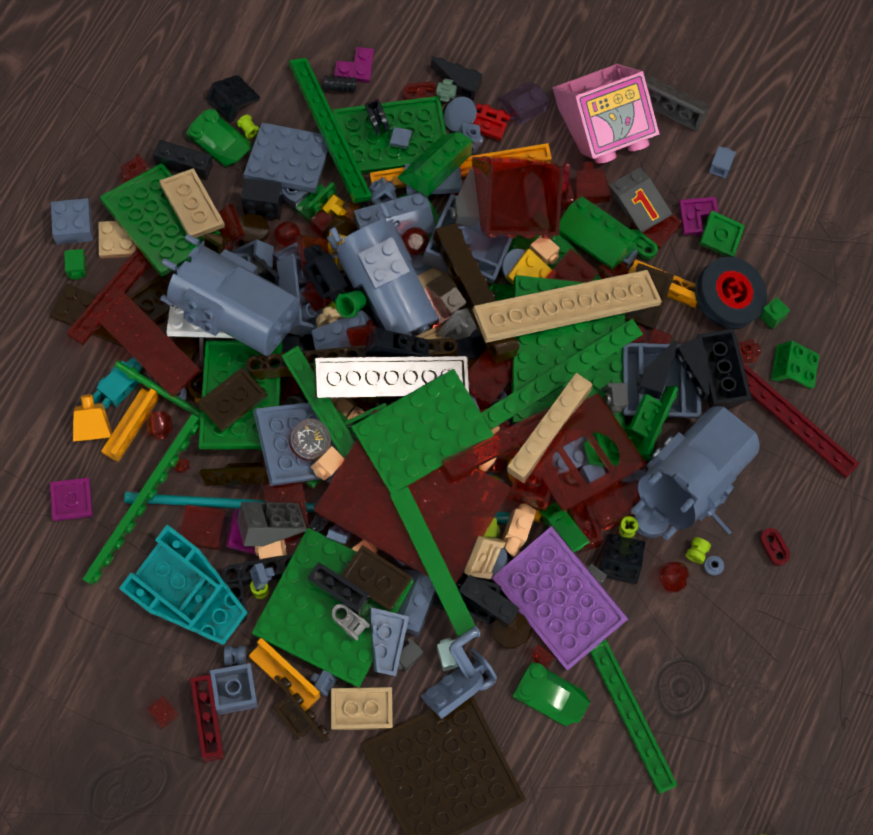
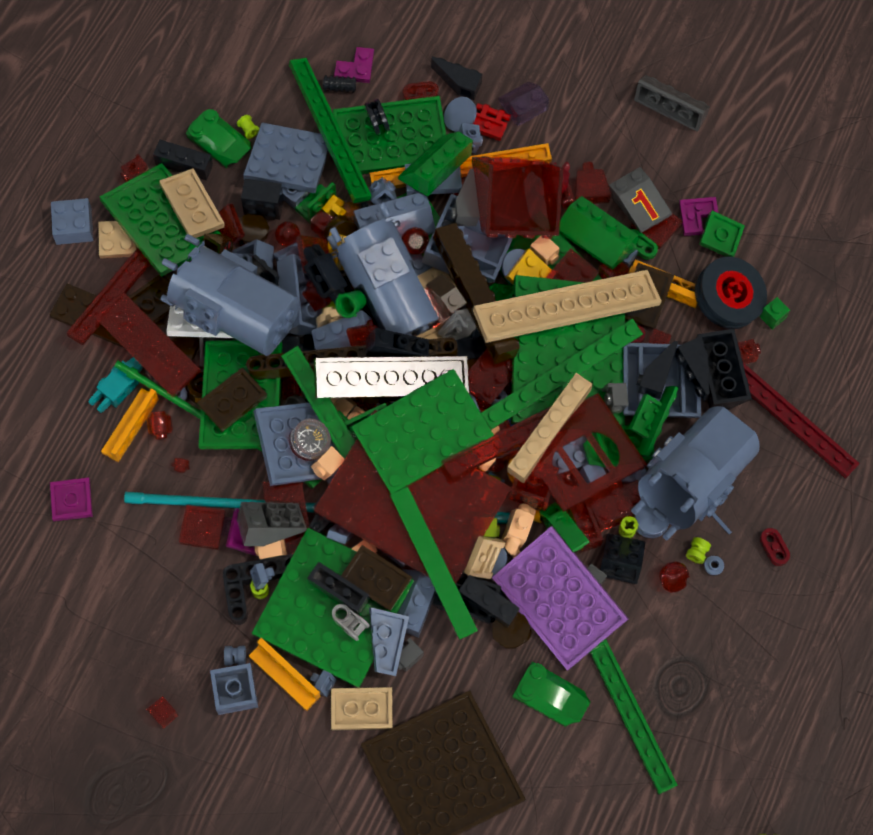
(75, 264): green brick -> none
(90, 420): light orange torso -> none
(139, 505): green plate -> none
(185, 589): teal wedge -> none
(207, 719): dark red brick -> none
(230, 95): black bracket -> none
(236, 474): dark brown bracket -> none
(295, 714): dark brown bracket -> none
(400, 138): sand blue tile -> none
(446, 90): sand green gear -> none
(446, 659): light aqua brick -> none
(462, 682): sand blue plate -> none
(542, 656): clear red plate -> none
(607, 111): slope -> none
(722, 162): sand blue brick -> none
(795, 363): green bracket -> none

